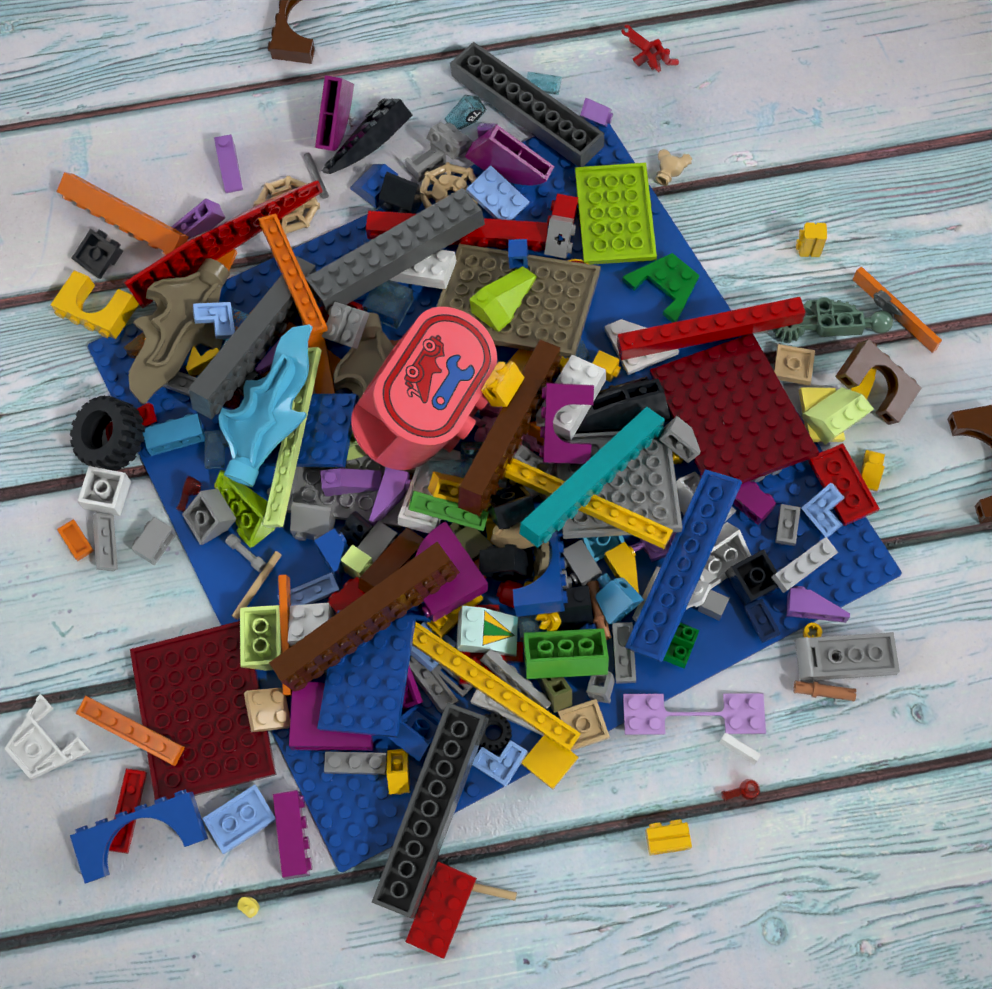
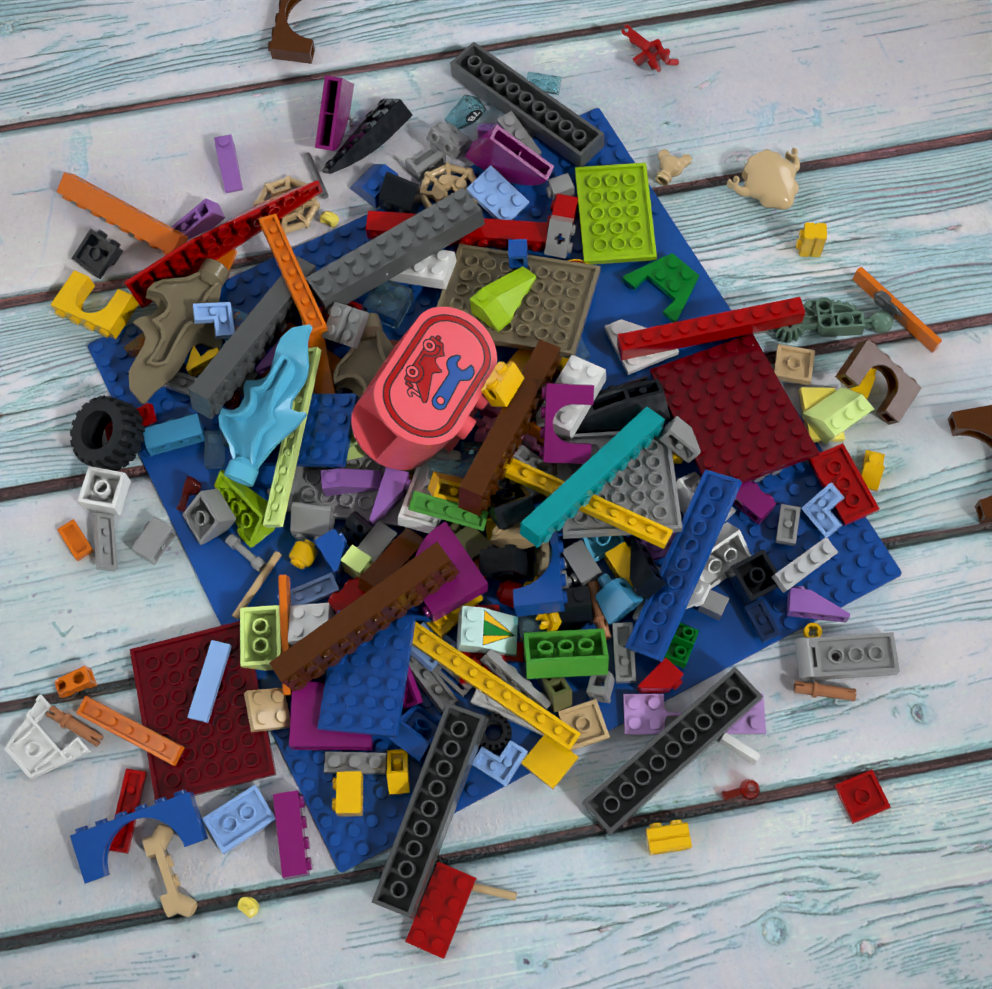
(67, 721): none -> nougat pin
(75, 682): none -> orange leg
(173, 901): none -> tan plate
(209, 681): none -> light blue tile
(303, 554): none -> yellow head
(329, 218): none -> light yellow piece
(348, 793): none -> yellow brick
(513, 126): none -> light grey plate
(561, 185): none -> light grey brick
(596, 113): medium lavender slope -> none
(609, 363): yellow brick -> none
(643, 571): none -> black slope
(662, 679): none -> red slope
(672, 751): none -> dark grey brick
(769, 179): none -> tan piece
(862, 796): none -> red tile

